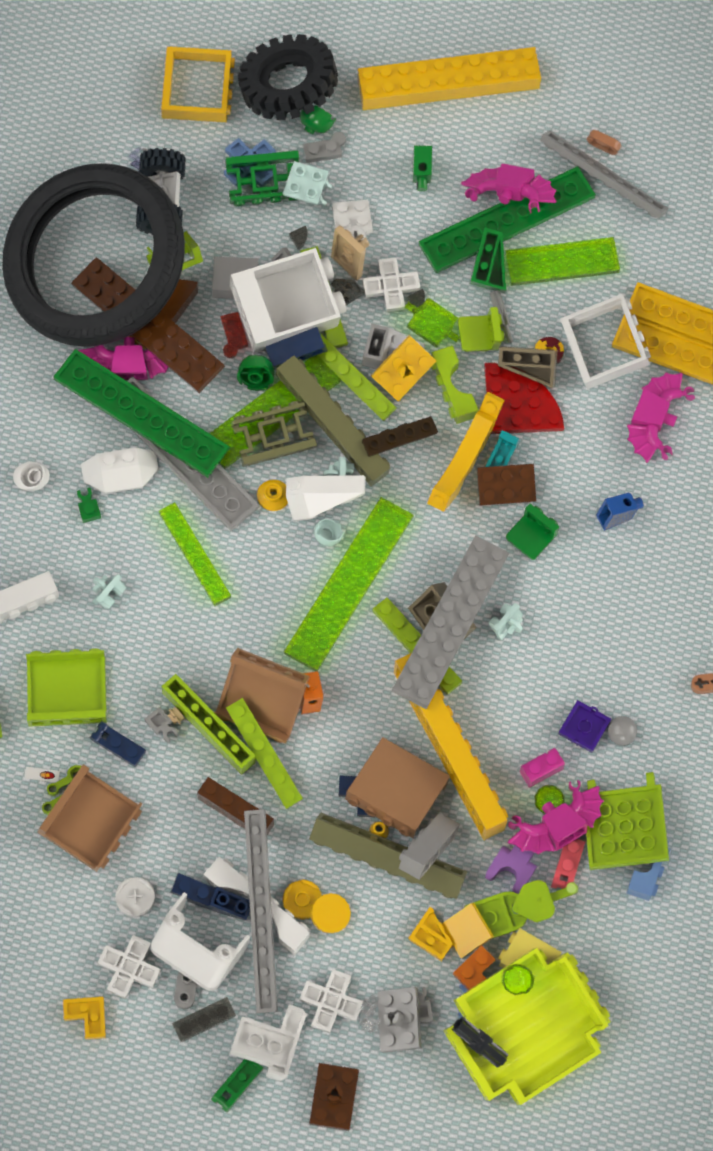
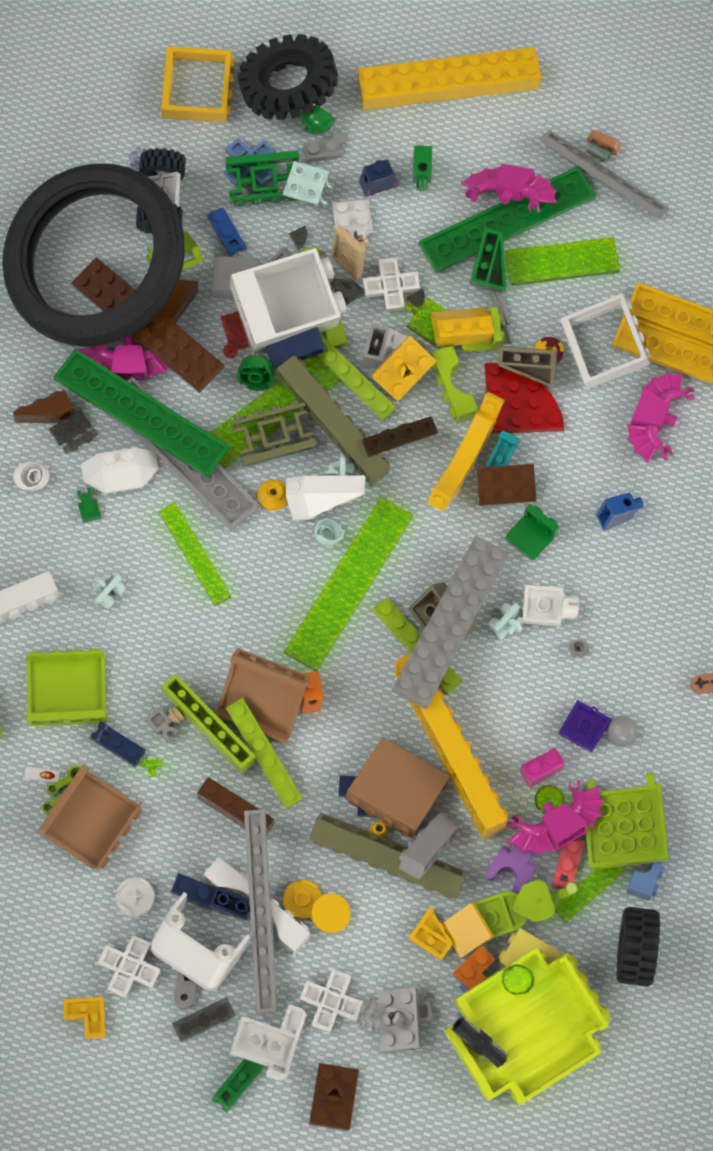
(47, 410): none -> reddish brown slope
(71, 427): none -> clear smoke plate
(151, 763): none -> clear neon green tile
(226, 231): none -> blue plate
(377, 178): none -> dark blue torso
(462, 327): none -> yellow slope
(548, 606): none -> white plate
(574, 645): none -> light grey plate
(588, 890): none -> clear neon green plate
(603, 154): none -> sand green pin
(638, 946): none -> black tyre

